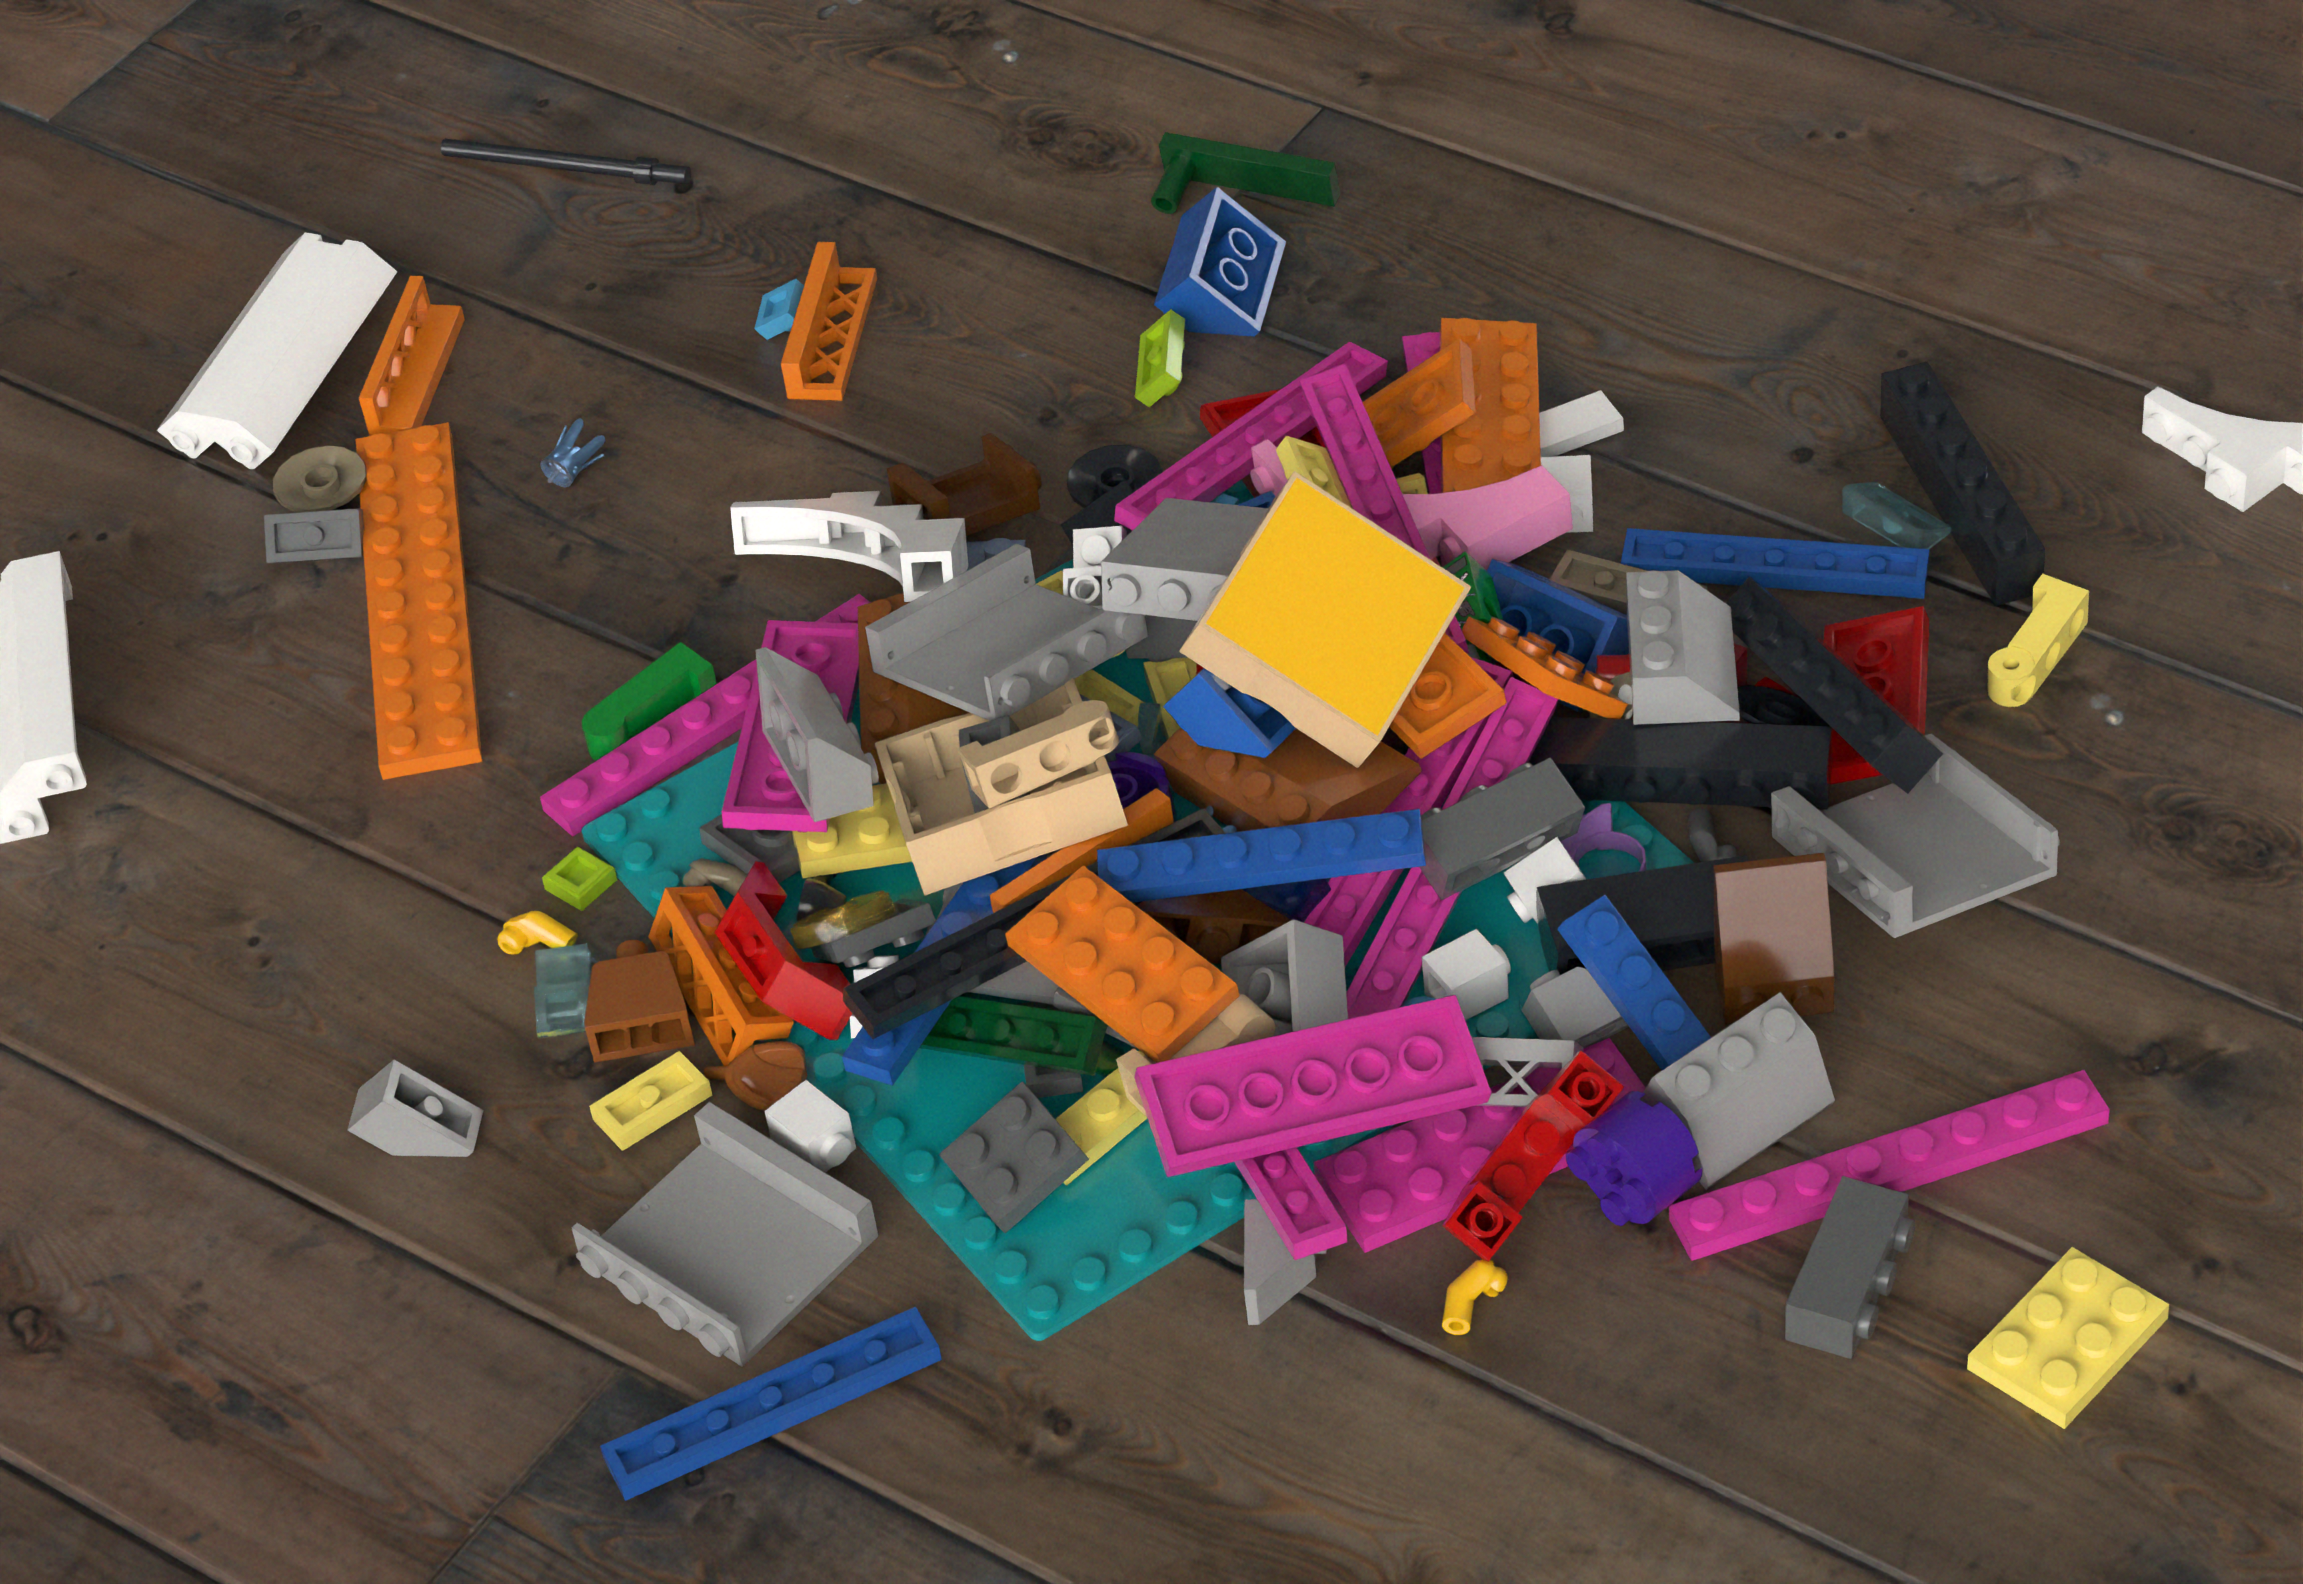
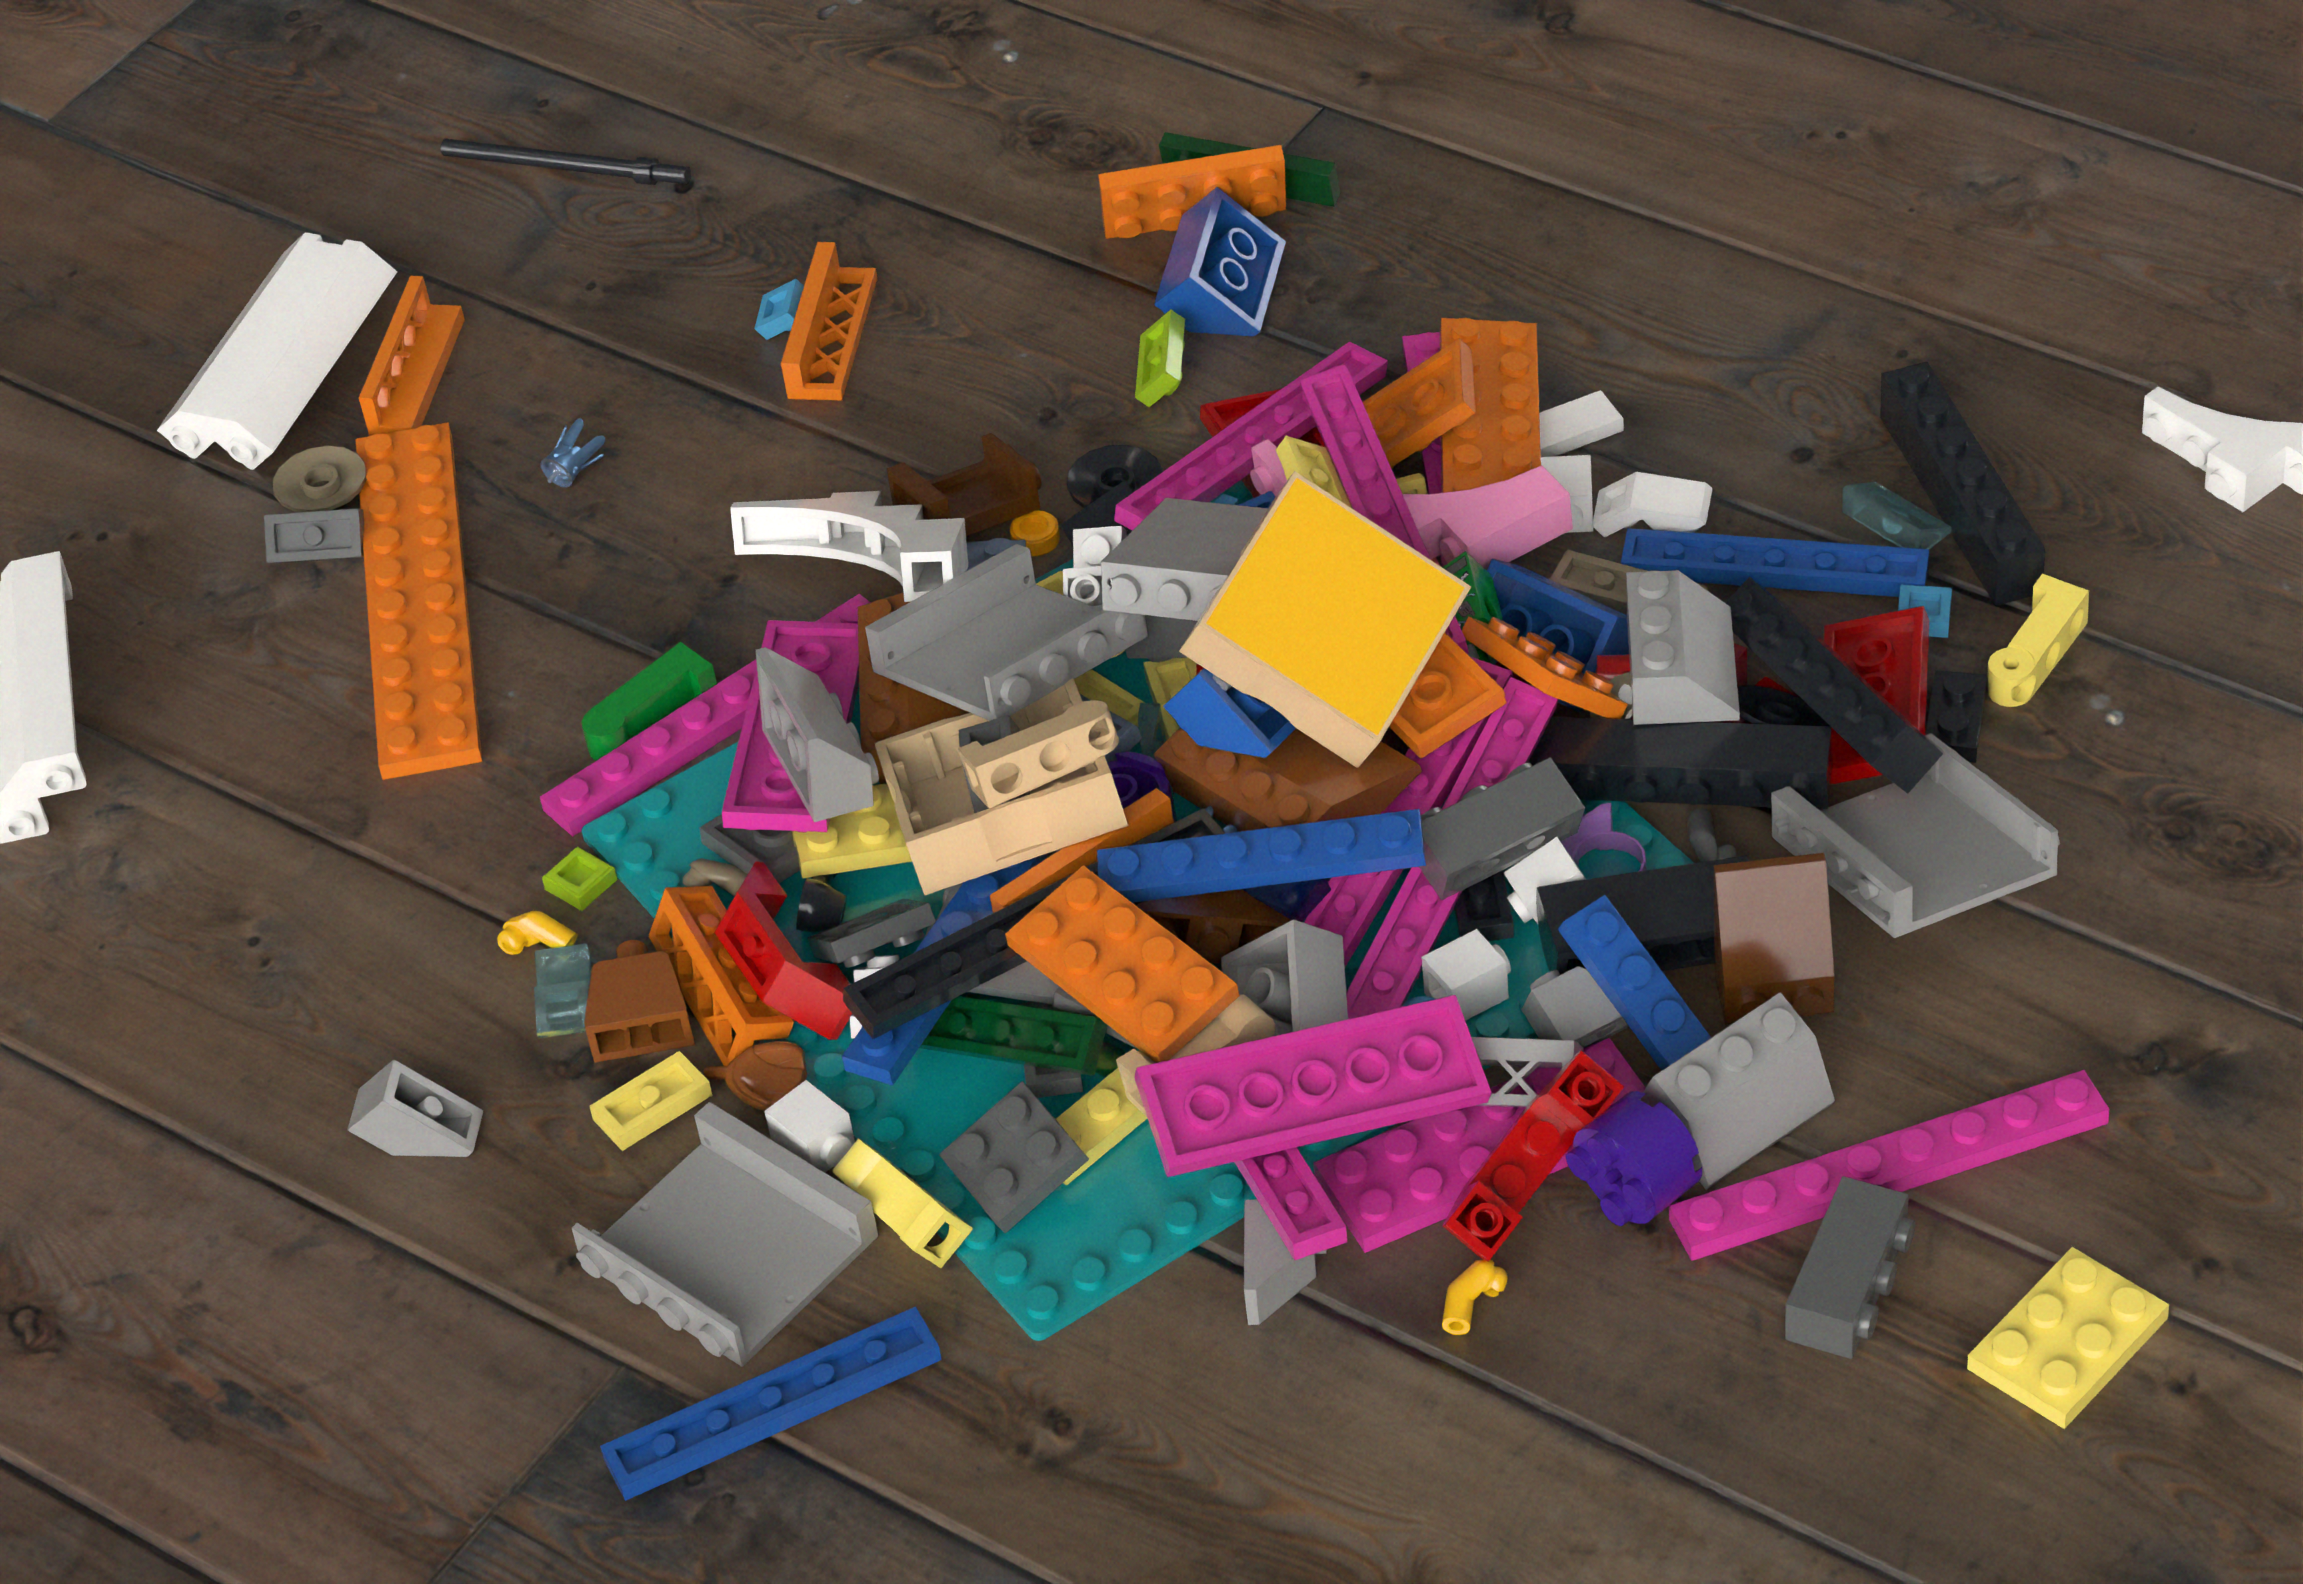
(843, 920): clear yellow tile -> none
(901, 1202): none -> light yellow leg
(1038, 529): none -> light orange tile
(1160, 194): none -> orange plate
(1485, 909): none -> black plate
(1657, 499): none -> white slope
(1936, 603): none -> dark azure plate
(1958, 711): none -> black plate

